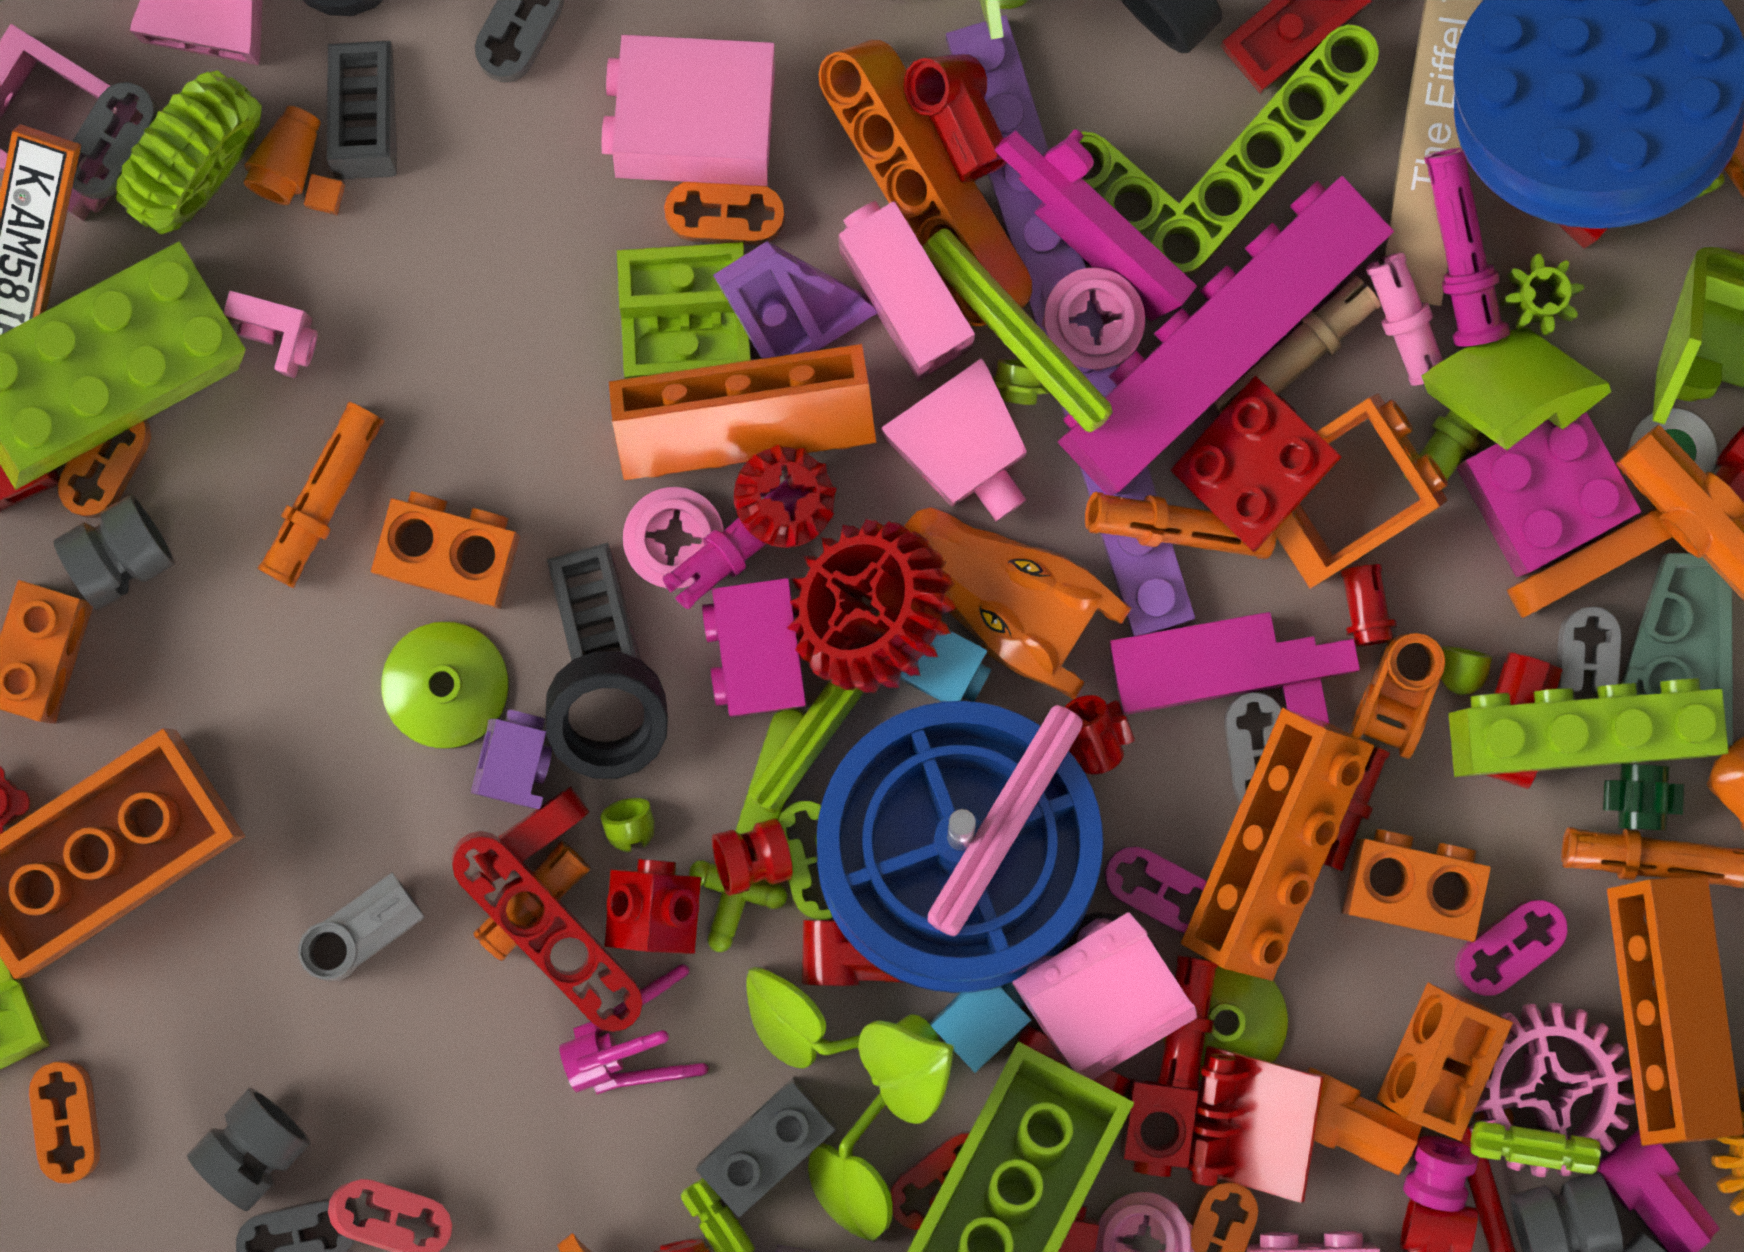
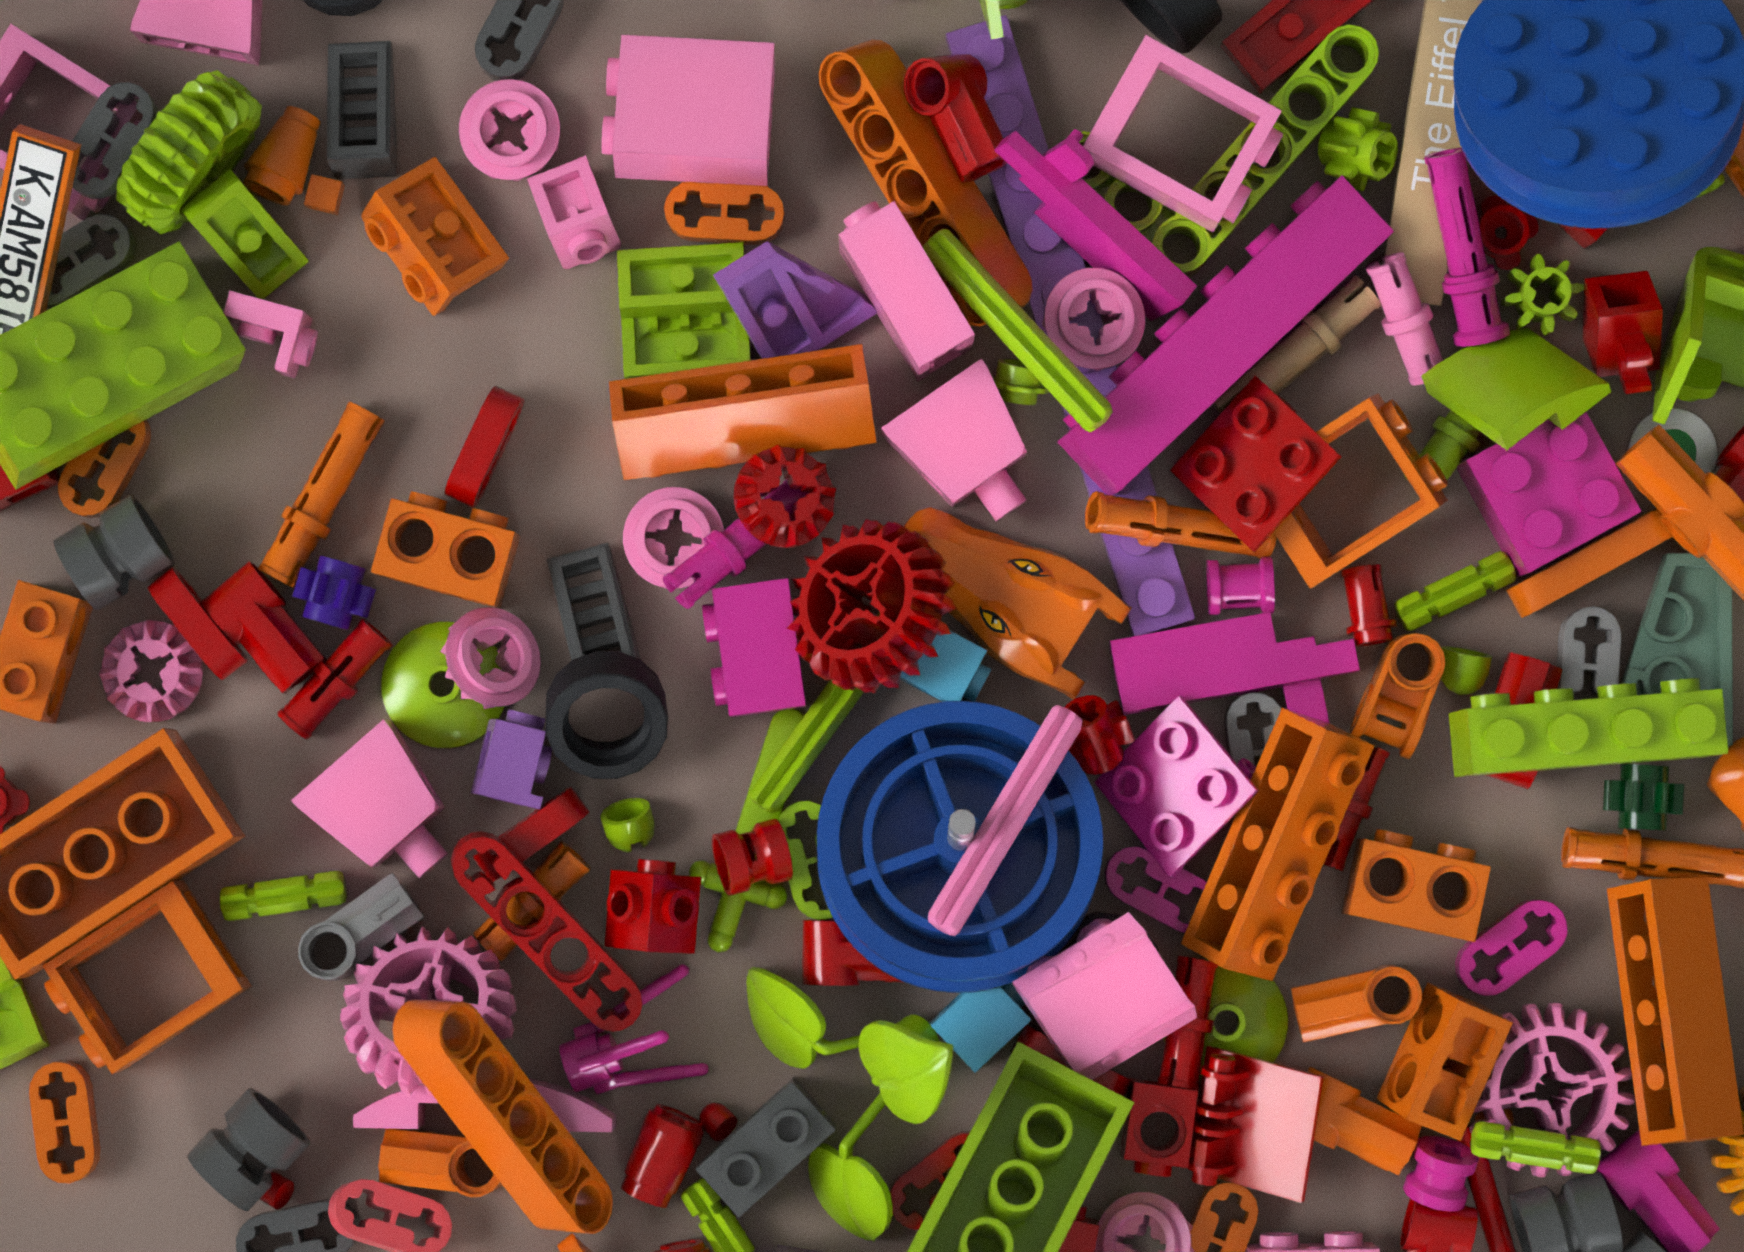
(96, 268): none -> light grey beam
(180, 677): none -> bright pink gear
(186, 612): none -> red beam
(200, 939): none -> orange window
(245, 234): none -> lime slope
(254, 614): none -> red piece
(279, 1192): none -> red piece
(283, 895): none -> lime axle
(304, 710): none -> red pin
(334, 592): none -> dark purple gear
(377, 802): none -> bright pink torso
(423, 973): none -> bright pink gear
(429, 1162): none -> orange piece
(432, 235): none -> orange bracket
(484, 446): none -> red beam
(502, 1115): none -> orange beam
(515, 101): none -> bright pink gear
(517, 657): none -> bright pink gear
(572, 1108): none -> bright pink slope
(574, 213): none -> bright pink bracket
(661, 1155): none -> red piece
(717, 1121): none -> red piece
(1154, 184): none -> bright pink window
(1177, 786): none -> dark pink hinge
(1240, 586): none -> dark pink bush
(1348, 1003): none -> orange piece
(1358, 148): none -> lime gear
(1455, 590): none -> lime axle
(1517, 225): none -> red plate
(1623, 328): none -> red brick

